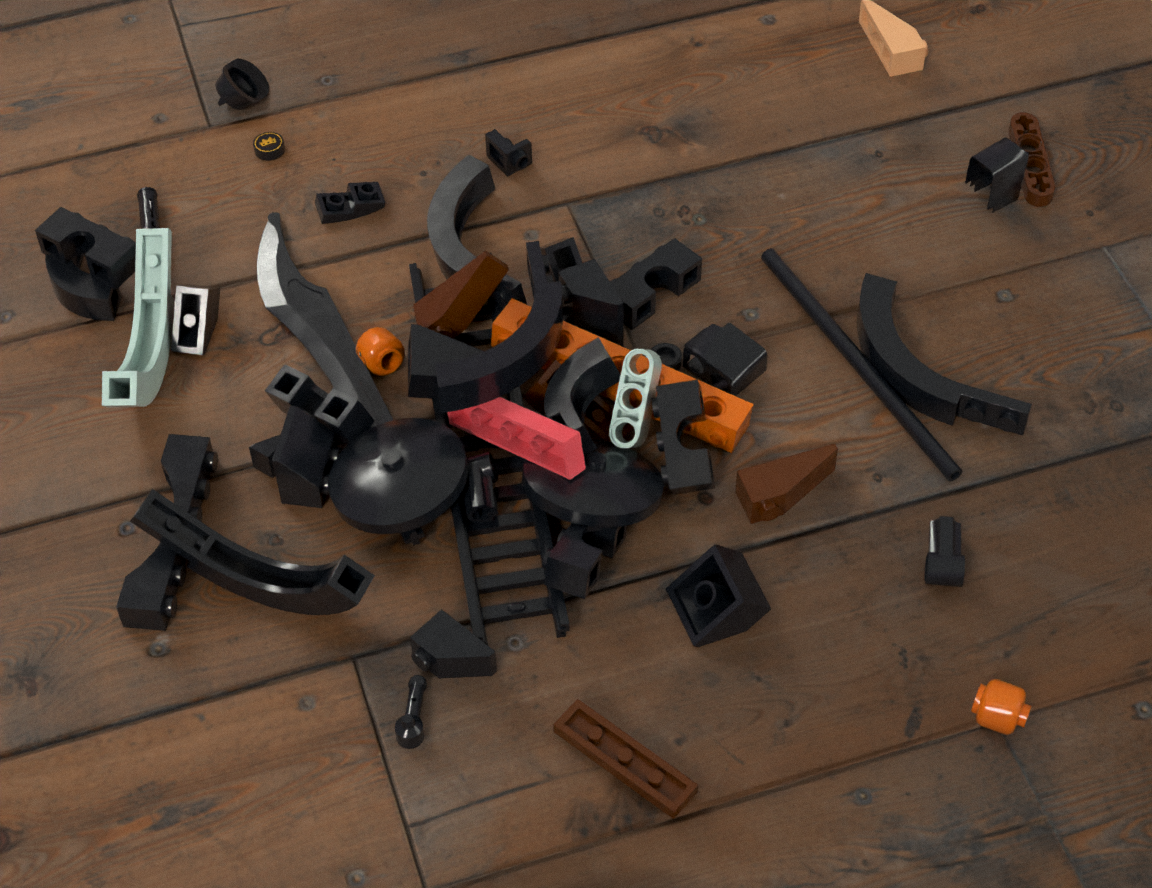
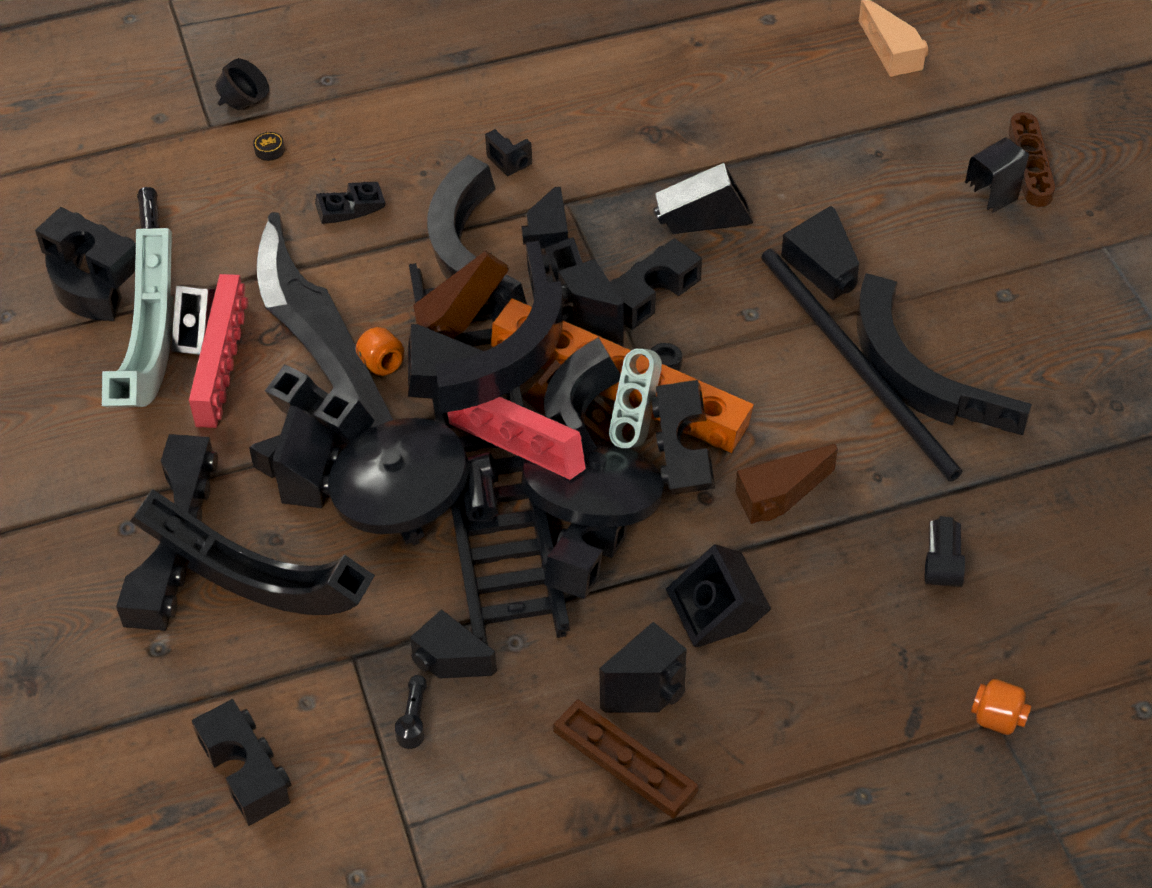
(218, 351): none -> coral piece
(228, 736): none -> black arch
(546, 220): none -> black slope
(644, 674): none -> black slope
(703, 203): none -> black slope
(725, 358): black piece -> none
(823, 253): none -> black slope

